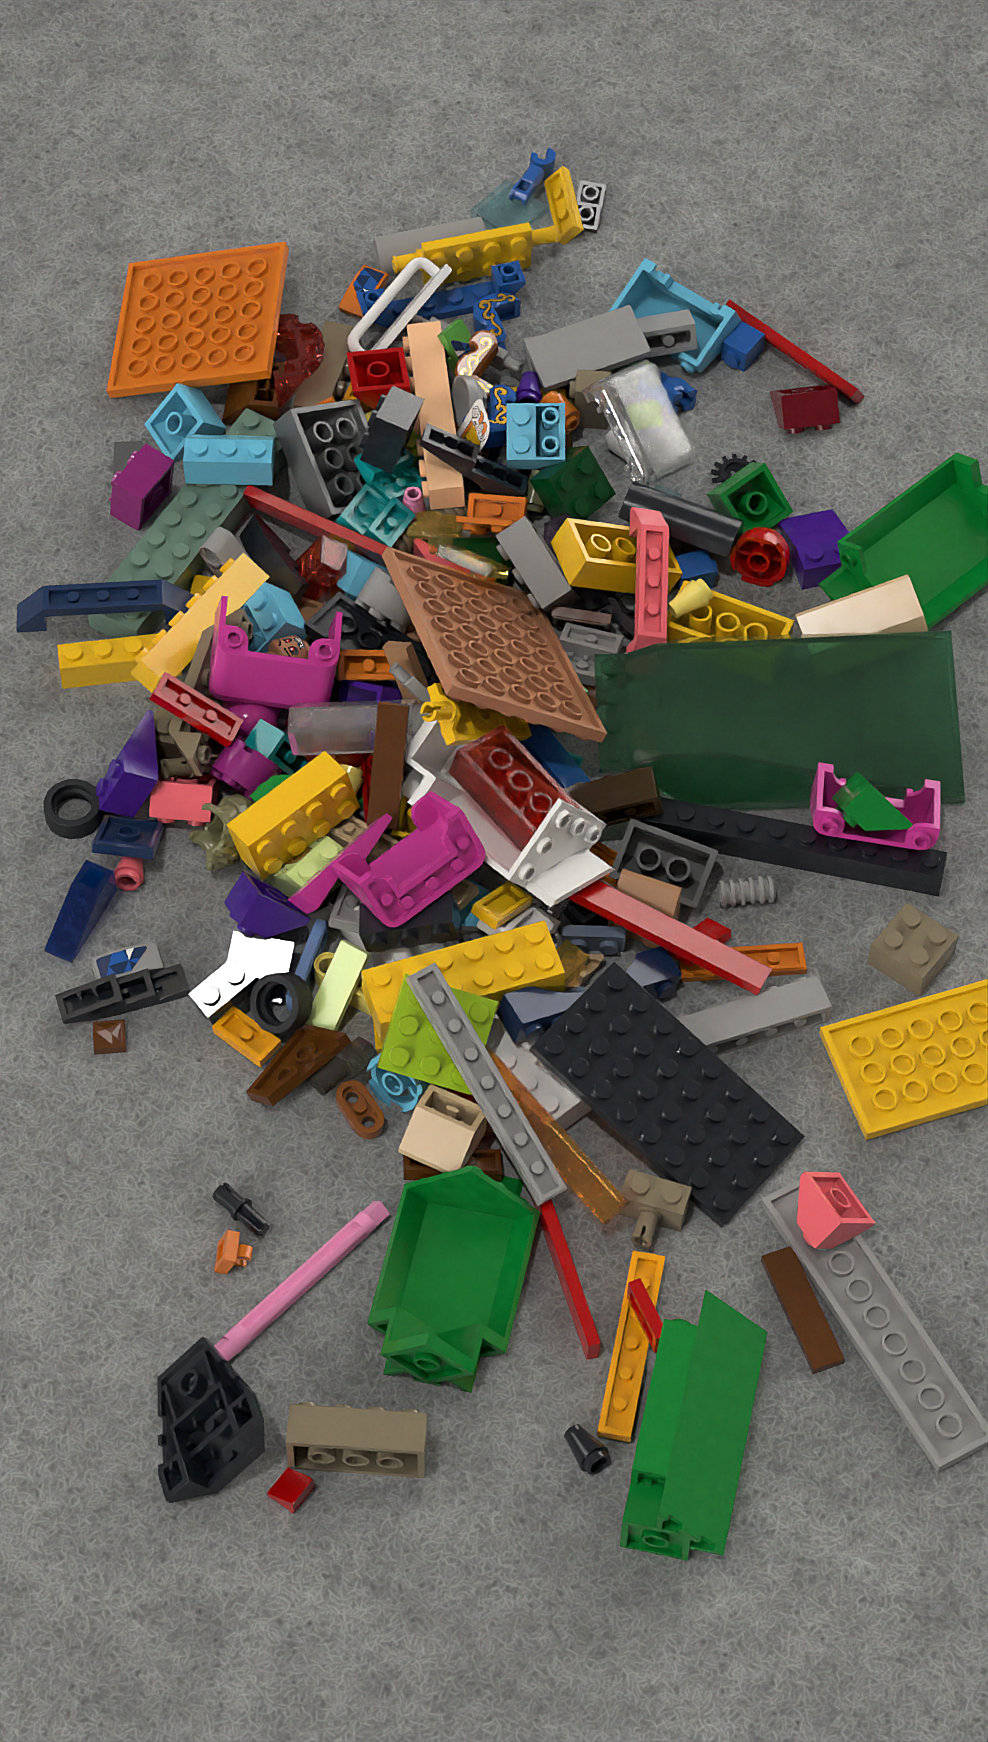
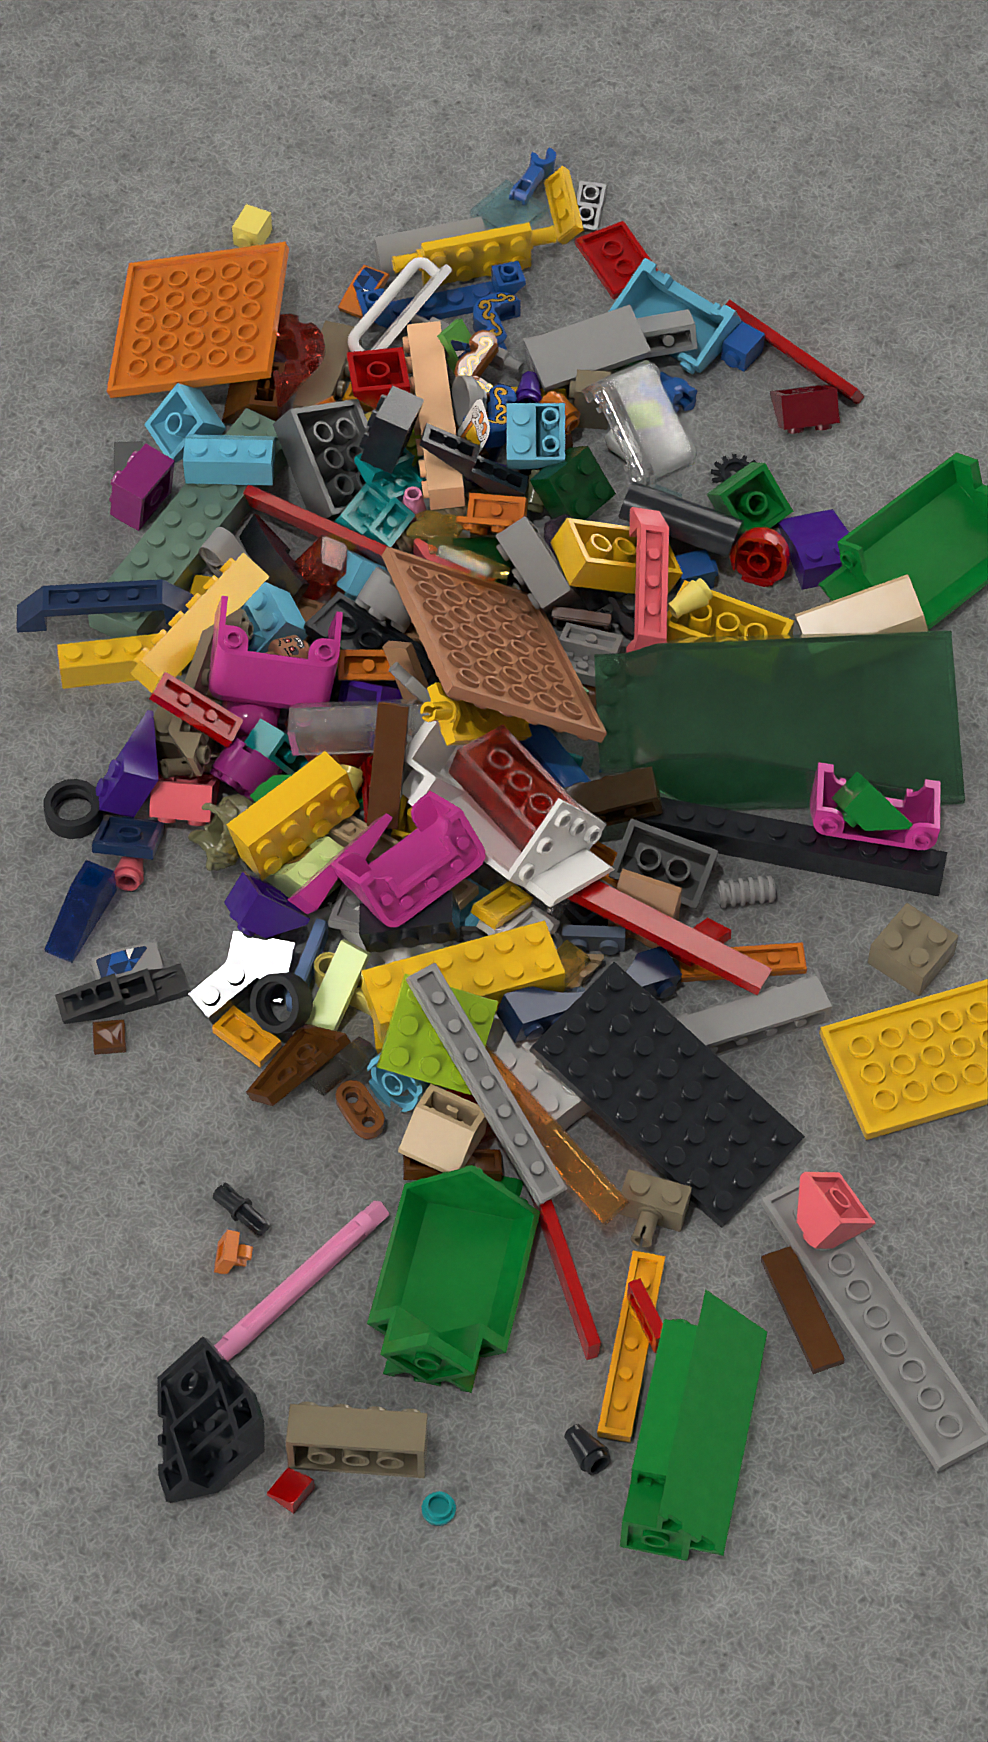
(252, 227): none -> light yellow brick
(438, 1508): none -> teal plate
(612, 255): none -> red tile

